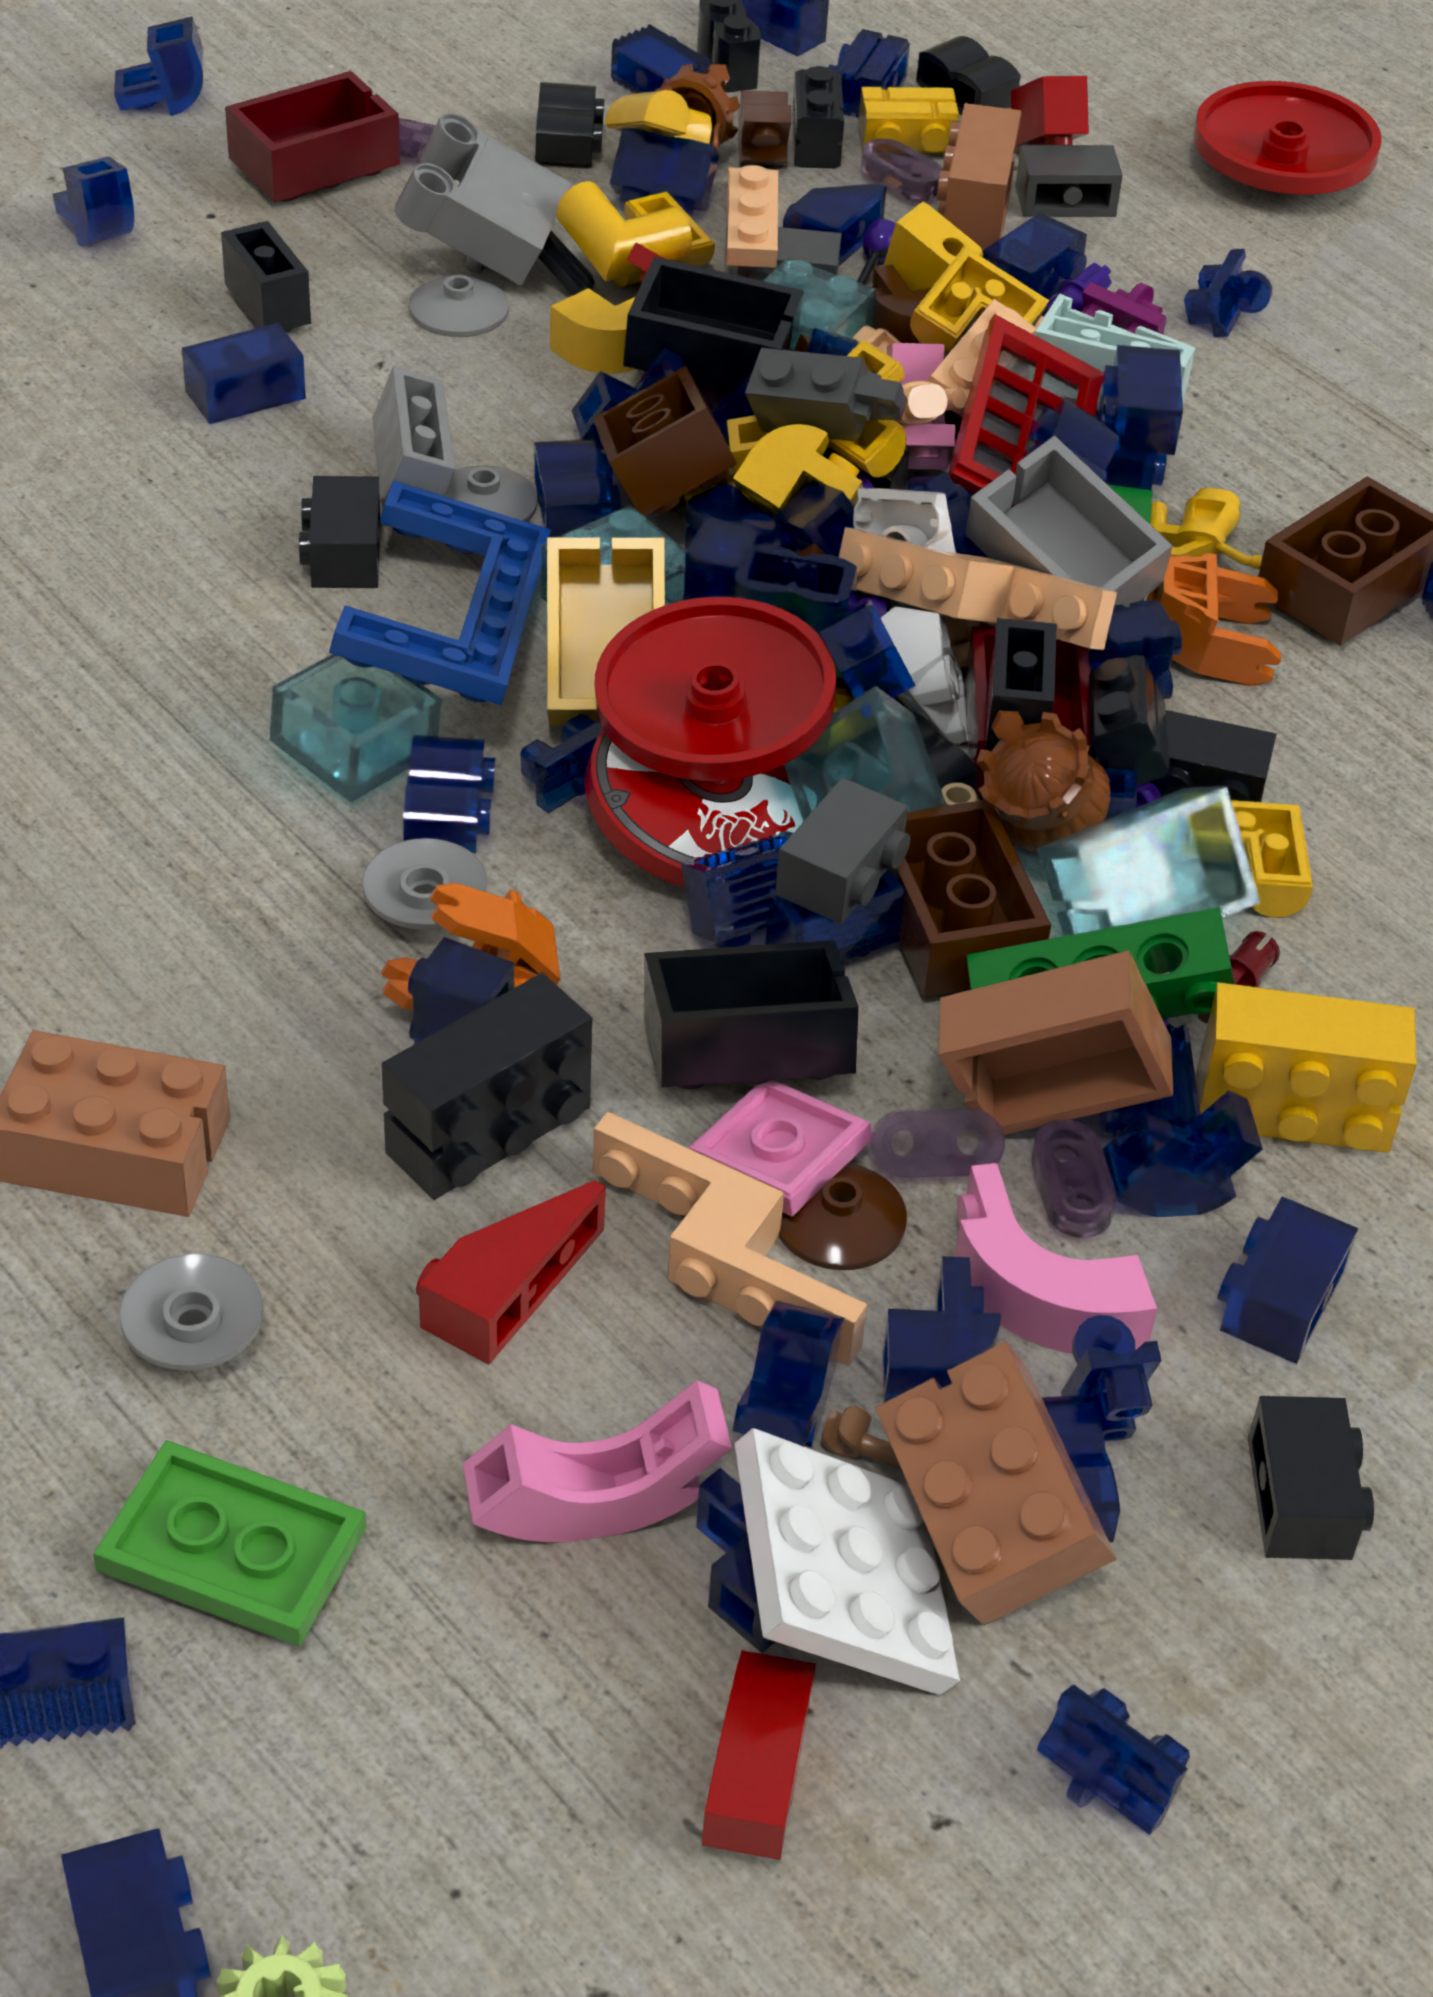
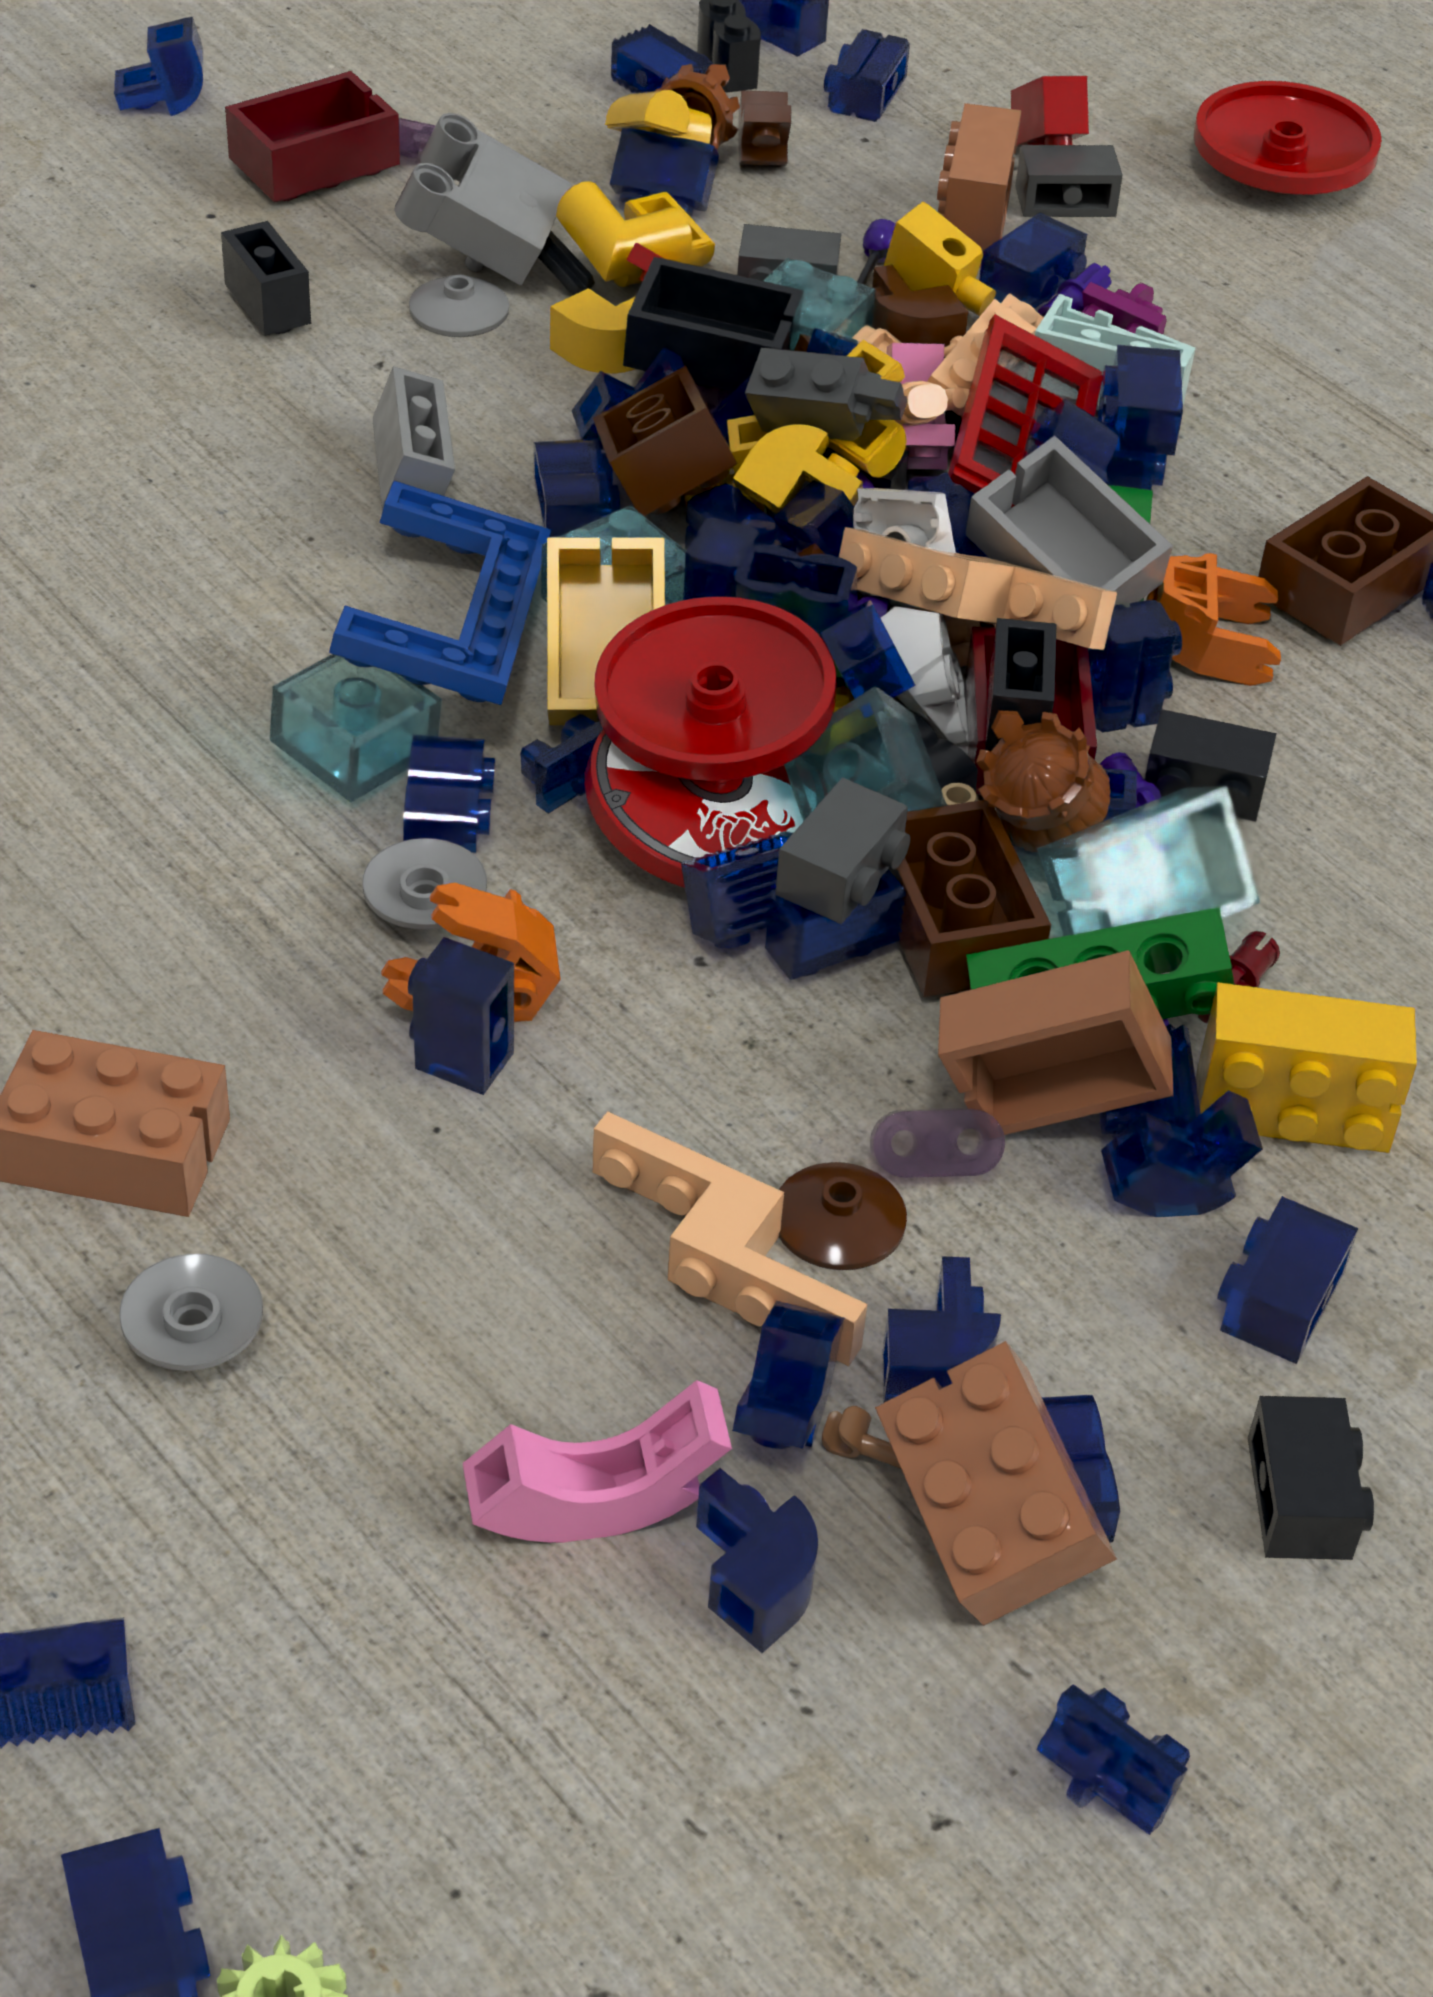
(96, 200): clear blue brick -> none
(231, 1542): bright green plate -> none
(243, 373): clear blue brick -> none
(342, 533): black brick -> none
(487, 1085): black piece -> none
(494, 490): light grey dish -> none
(506, 1270): red slope -> none
(568, 123): black brick -> none
(750, 1014): black piece -> none
(752, 217): light nougat bracket -> none
(758, 1755): red slope -> none
(785, 1141): bright pink tile -> none
(817, 118): black brick -> none
(839, 210): clear blue slope -> none
(844, 1564): white plate -> none
(901, 169): plate -> none
(908, 115): yellow brick -> none
(964, 294): yellow brick -> none
(969, 71): black brick -> none
(1037, 1290): bright pink arch -> none
(1078, 1191): clear purple plate -> none
(1113, 1373): clear blue hips -> none
(1128, 718): black brick -> none
(1205, 526): yellow piece -> none
(1226, 293): clear blue hips -> none
(1276, 855): yellow brick -> none

